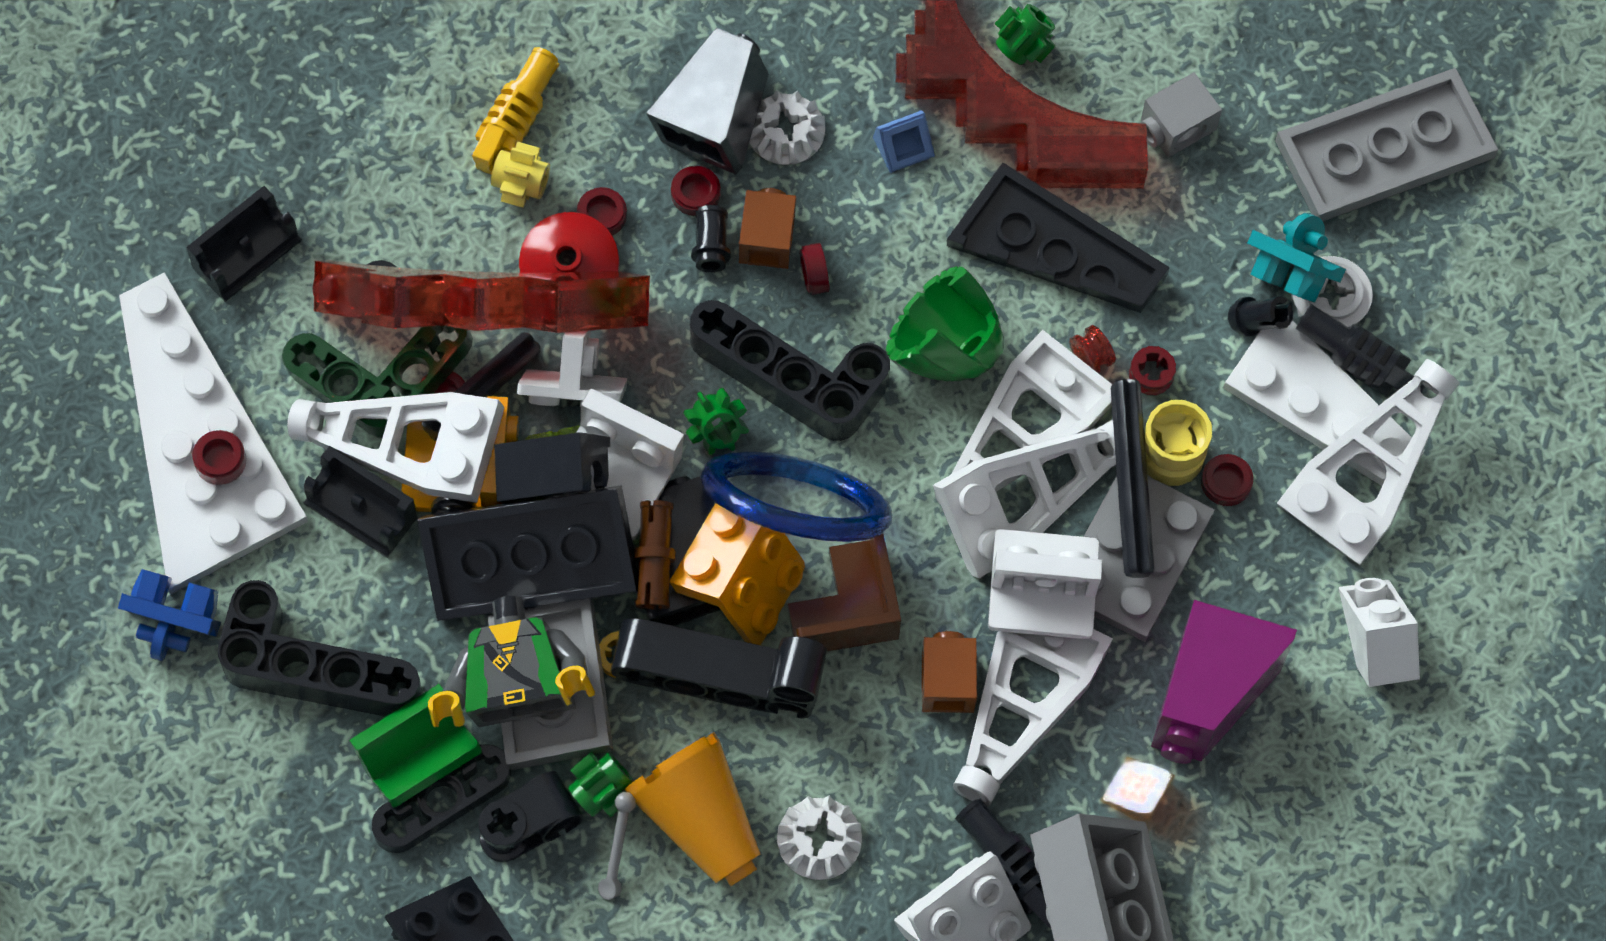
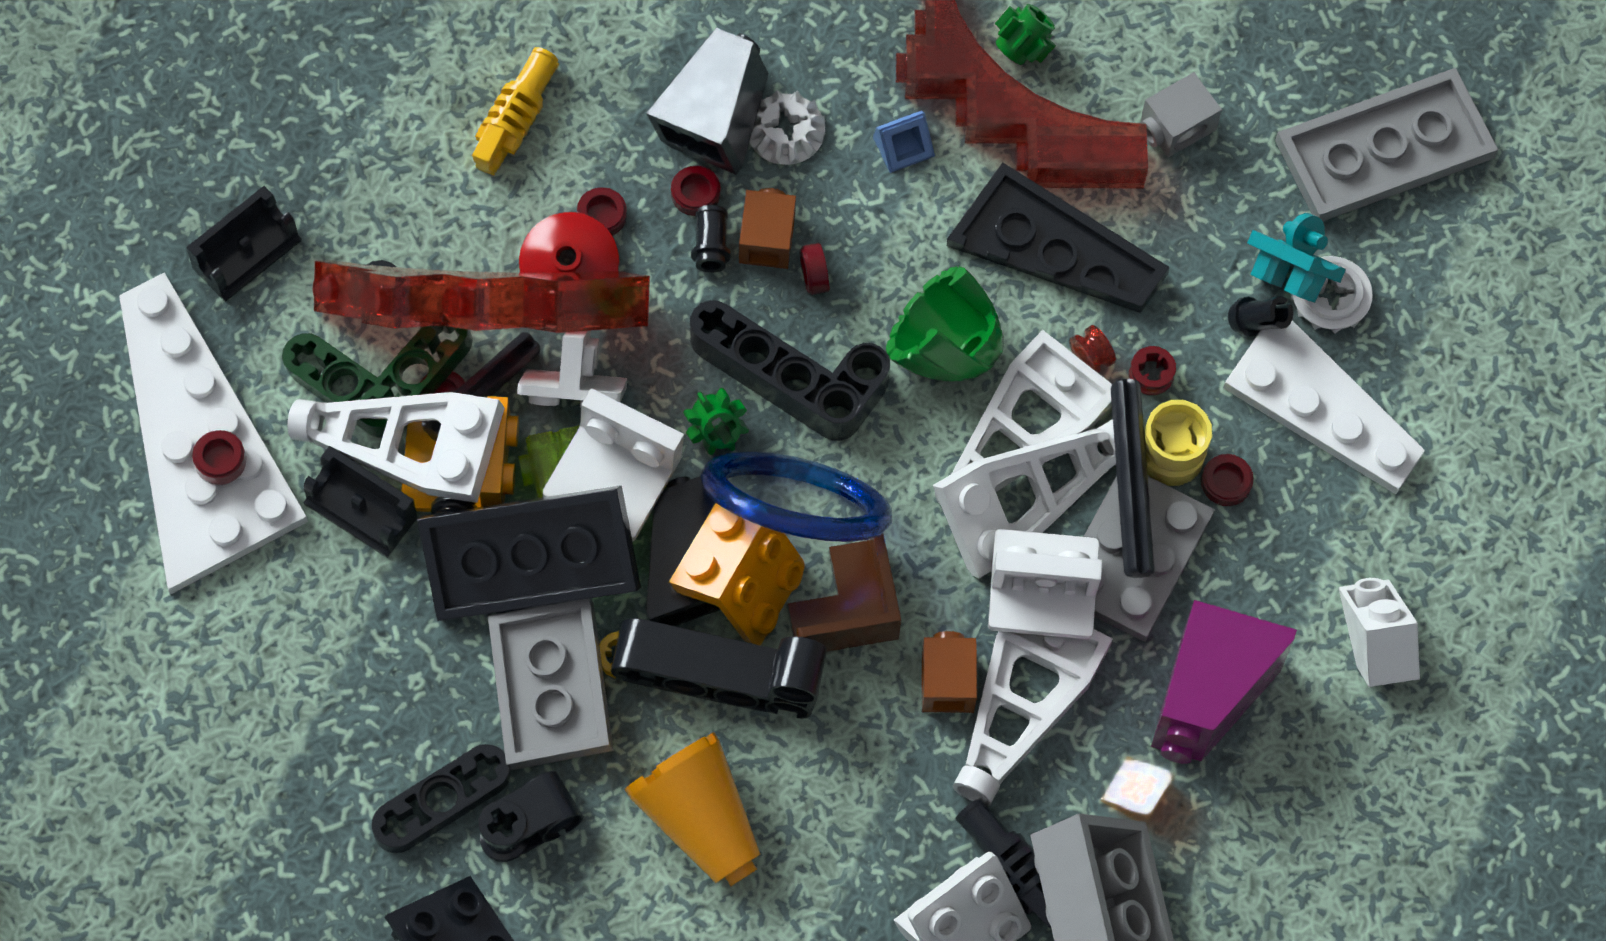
(149, 599): blue hips -> none
(323, 661): black beam -> none
(410, 754): green panel -> none
(512, 671): torso -> none
(520, 174): light yellow gear -> none
(550, 466): black hinge -> none
(599, 783): green gear -> none
(611, 887): light grey hinge -> none
(654, 555): reddish brown pin -> none
(834, 856): white gear -> none
(1334, 512): white plate -> none
(1358, 351): black hinge -> none

